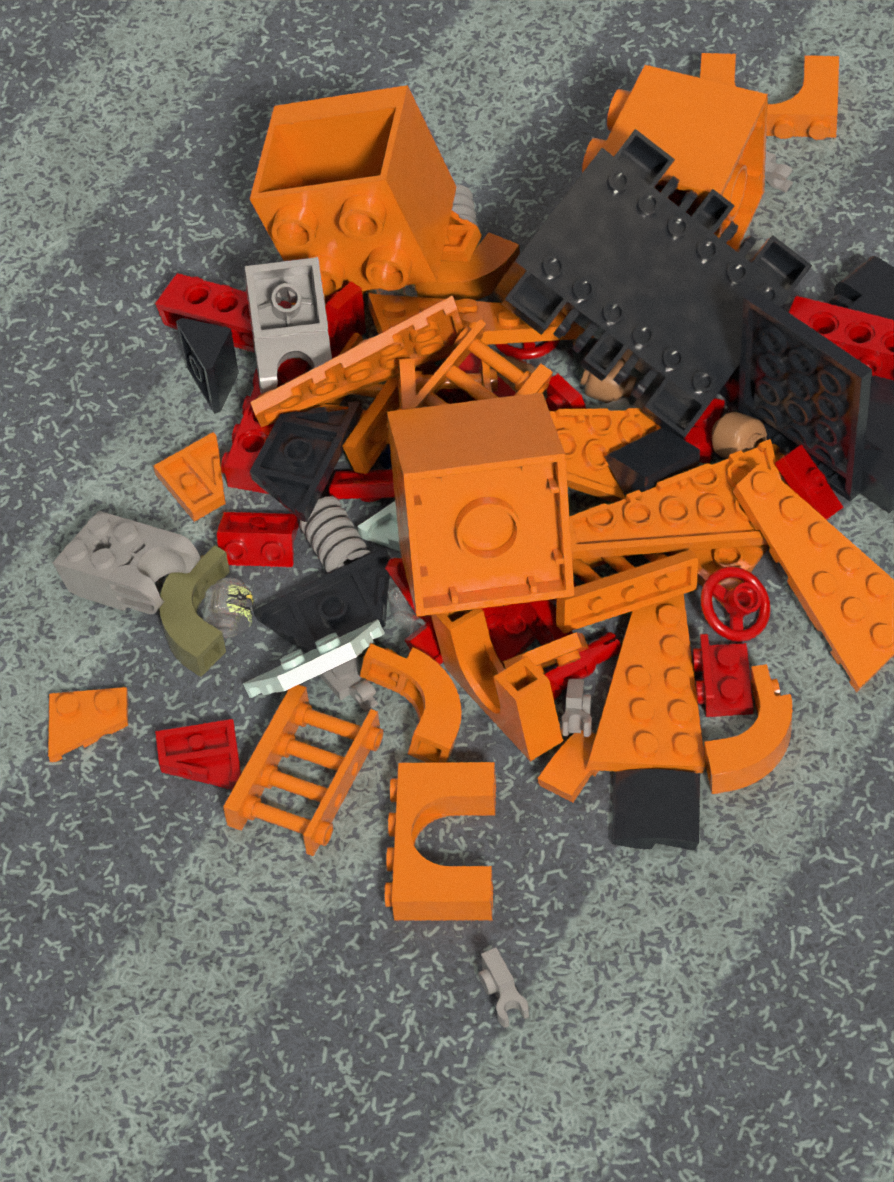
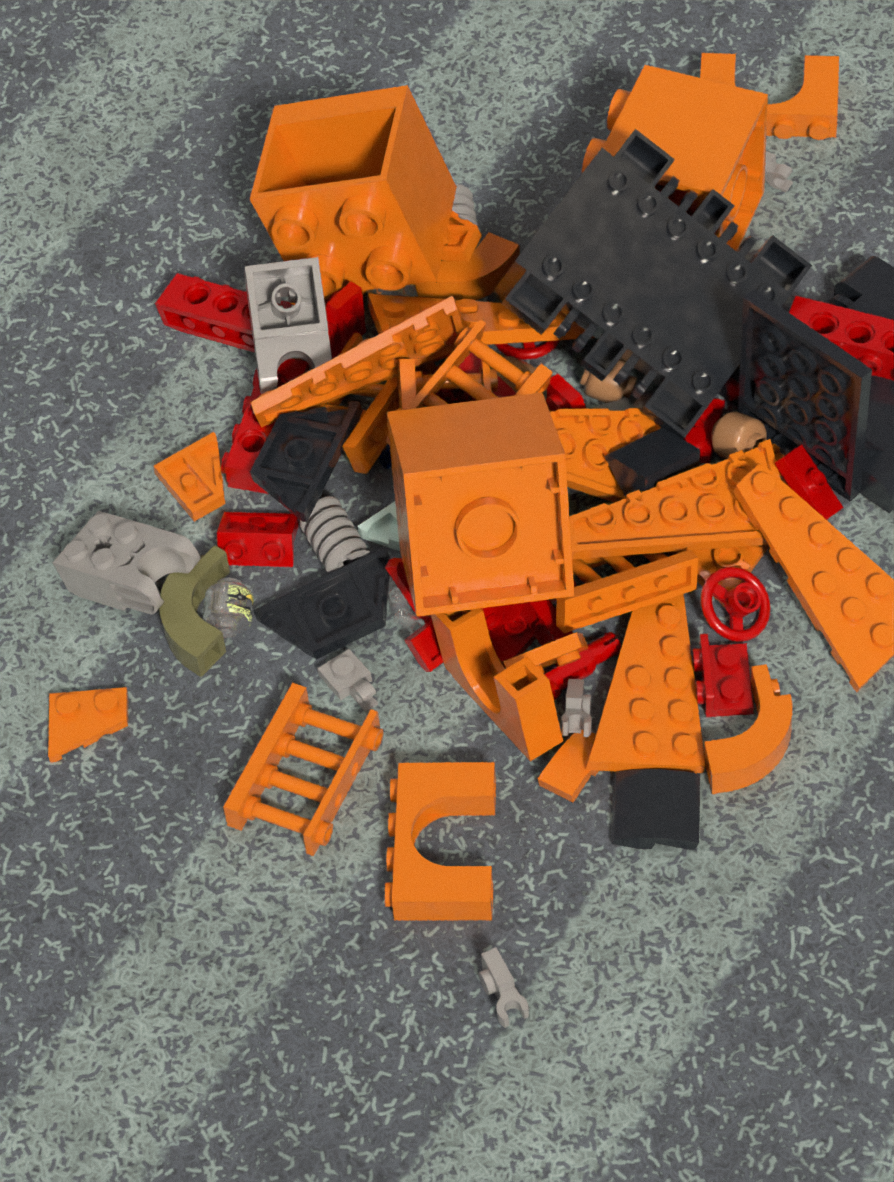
(201, 753): red wing -> none
(209, 359): black slope -> none
(301, 667): light aqua wing -> none
(367, 487): red plate -> none
(428, 690): orange arch -> none

